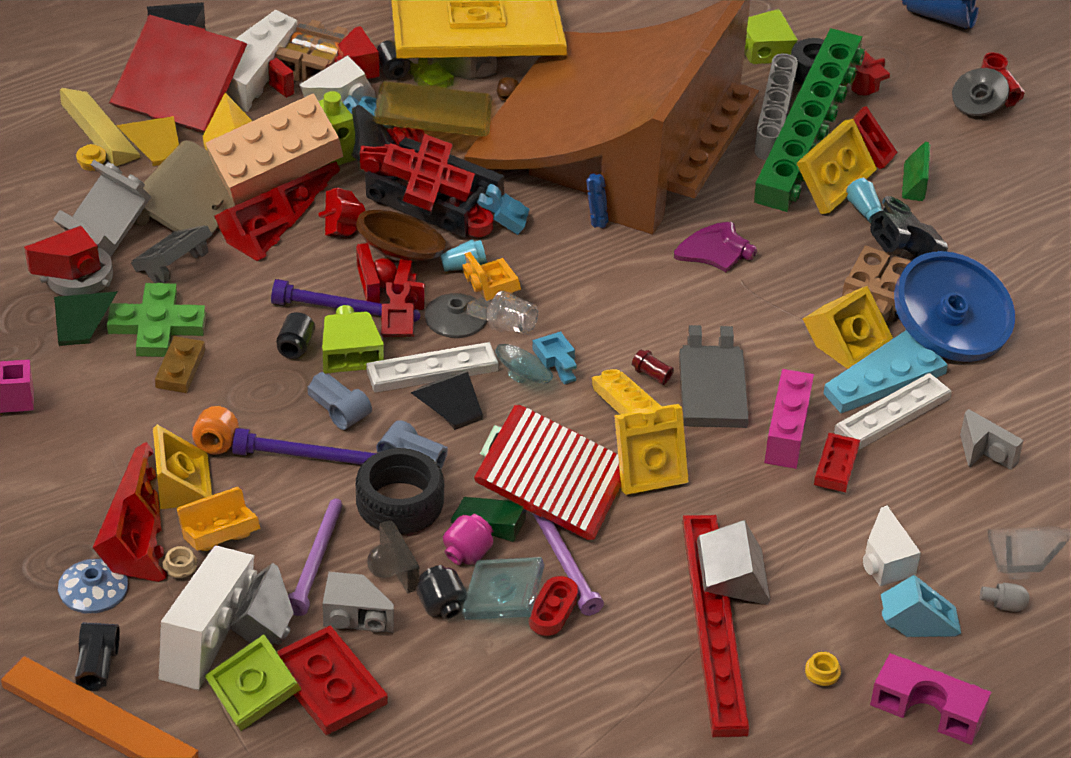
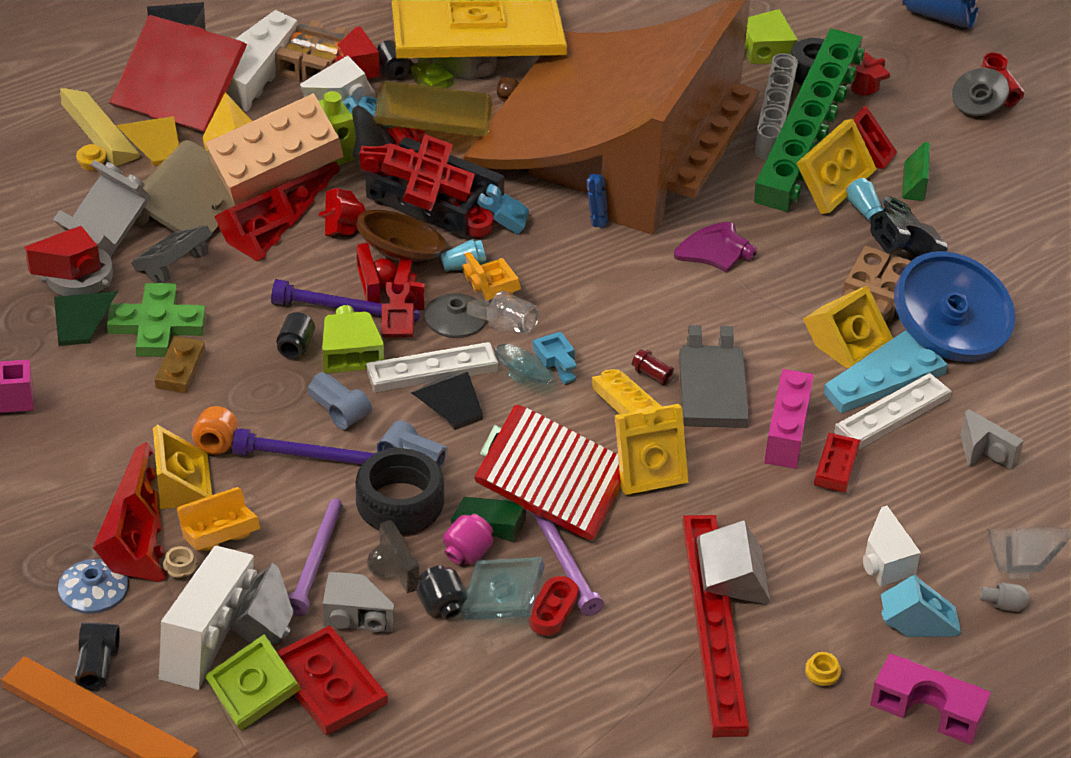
(281, 77): red tile -> none

